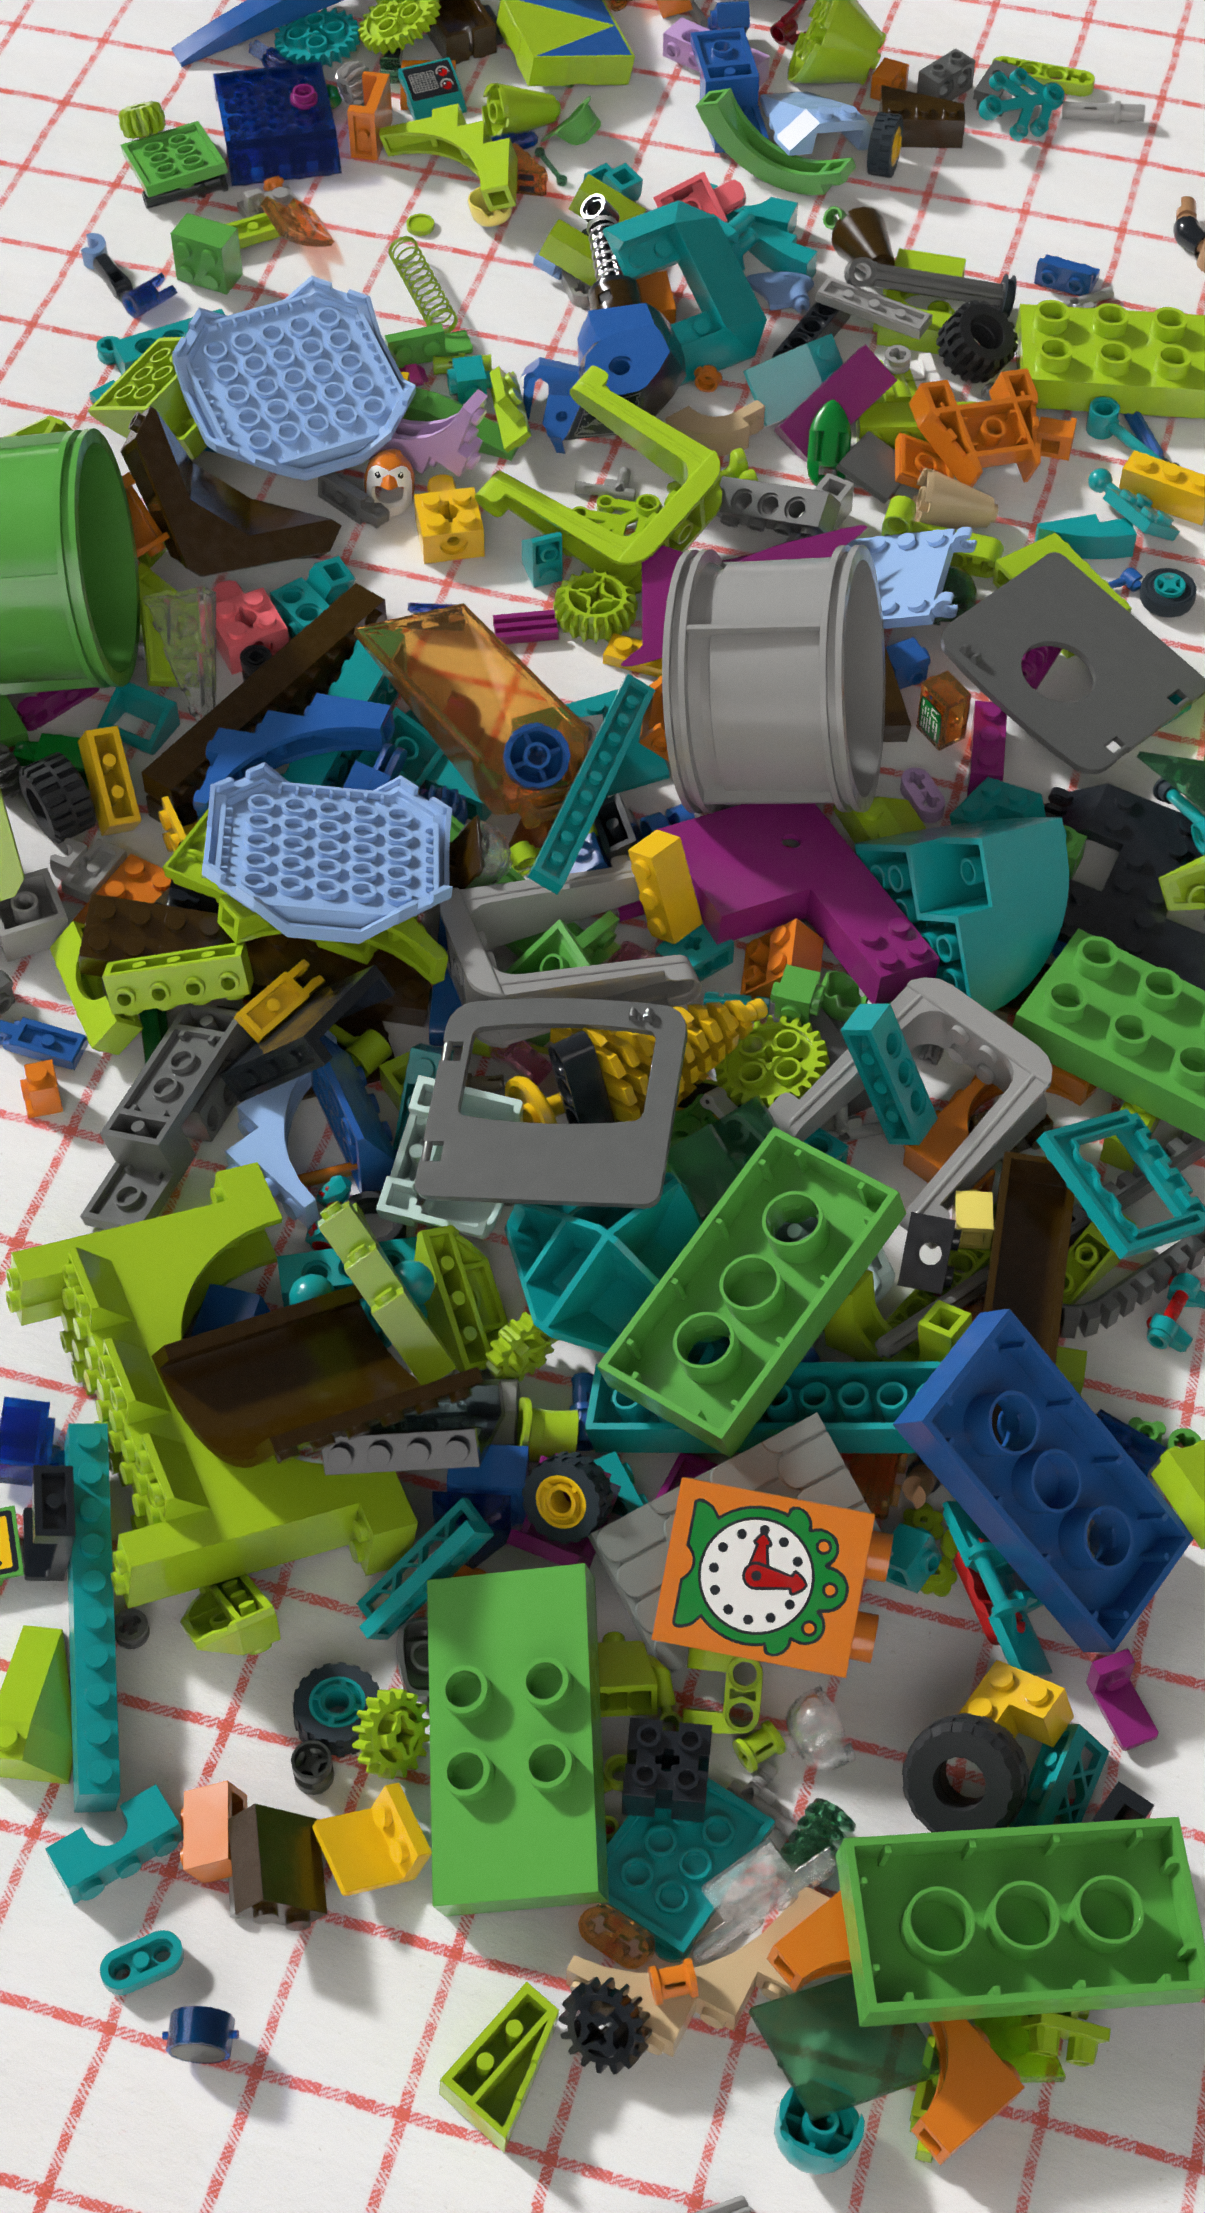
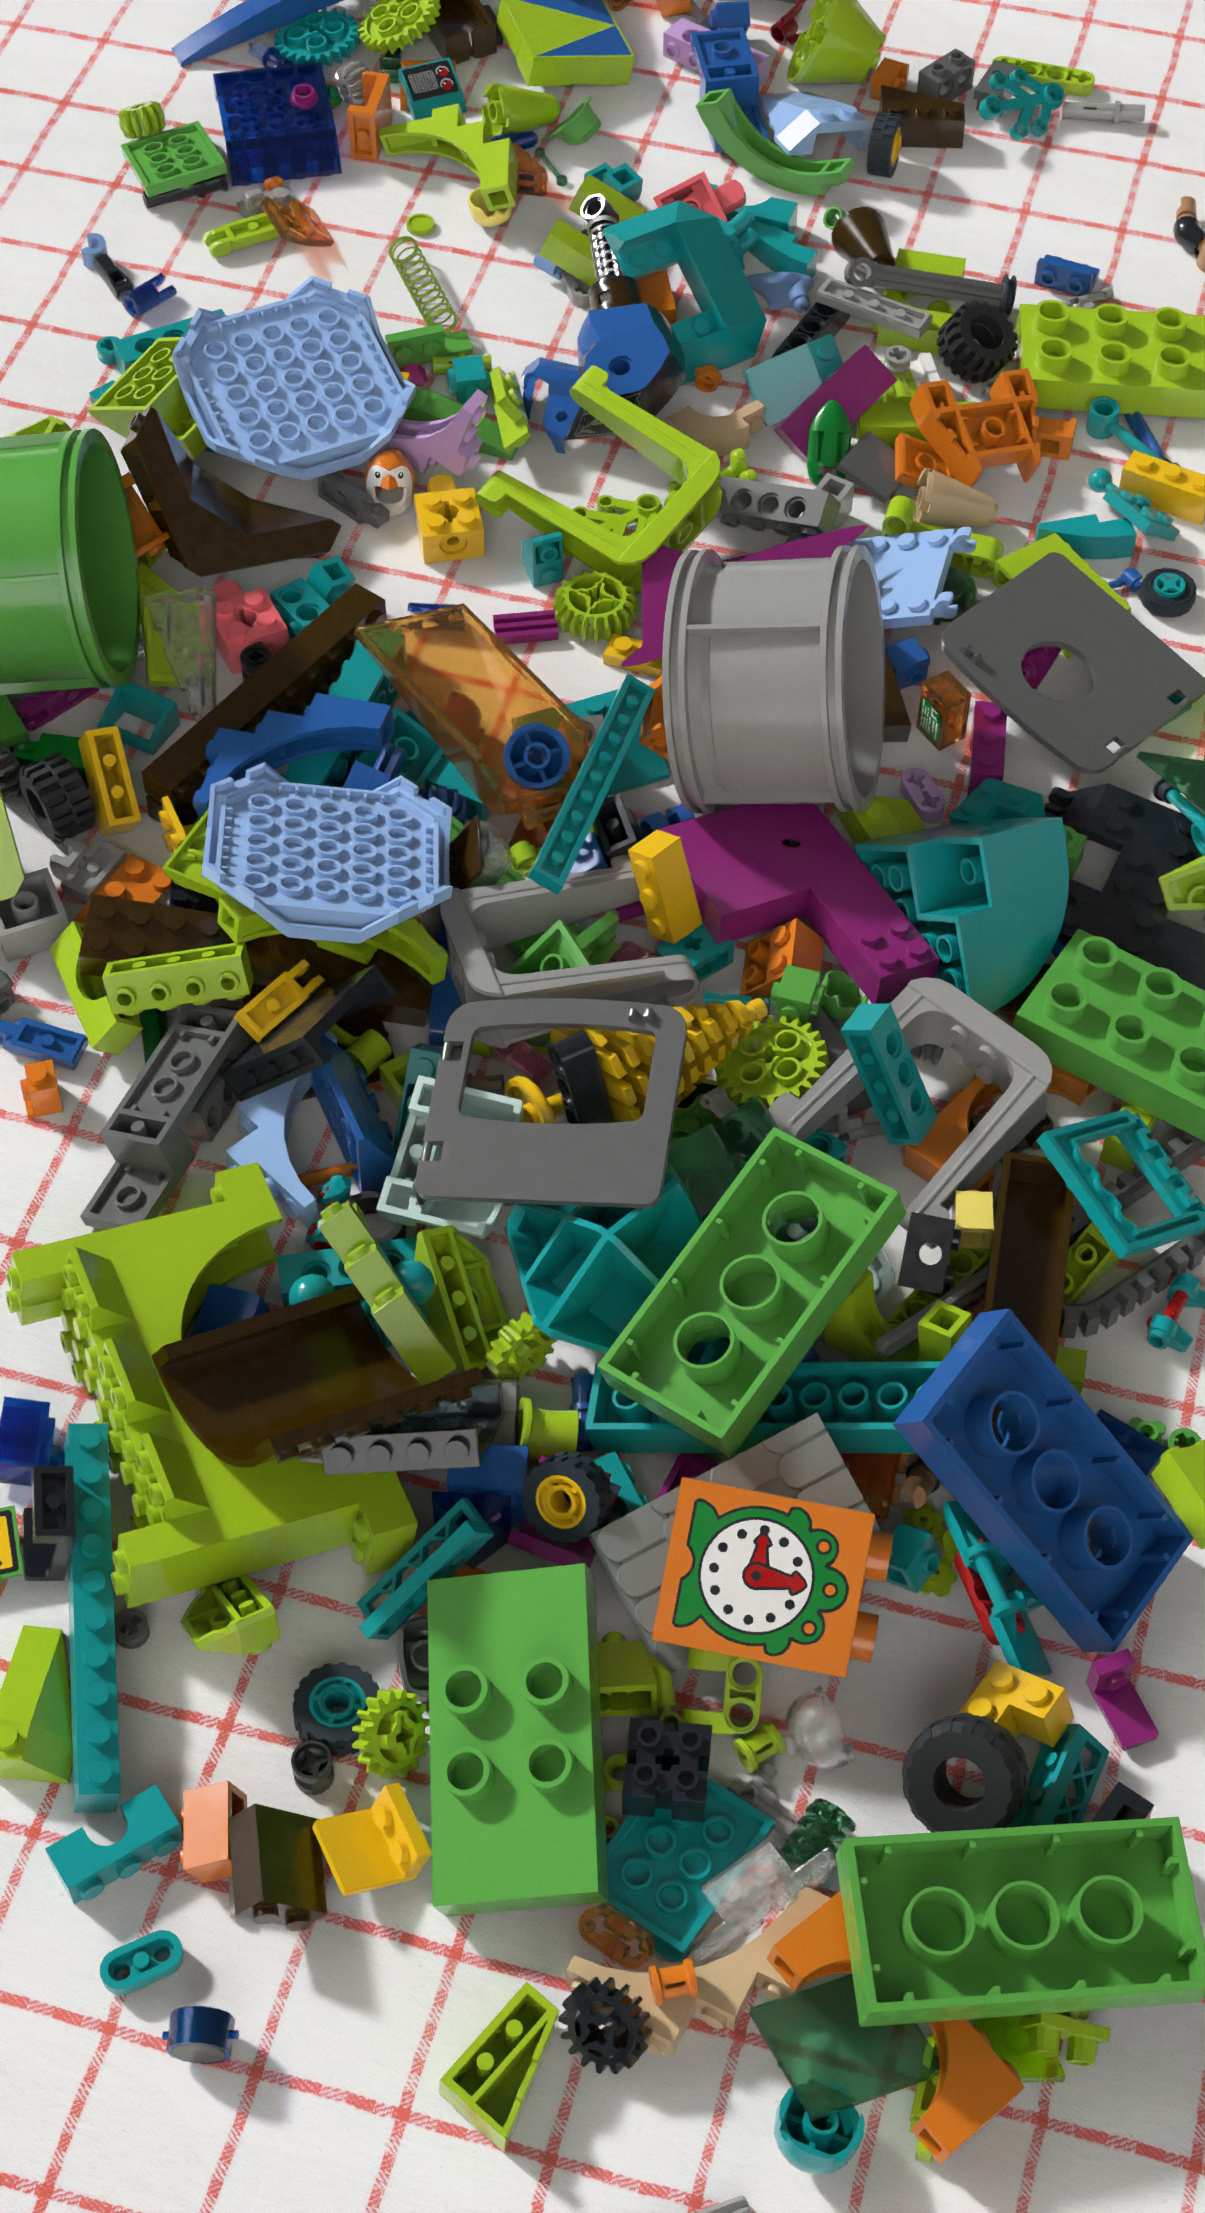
(206, 253): bright green brick -> none
(616, 488): light grey hose -> none

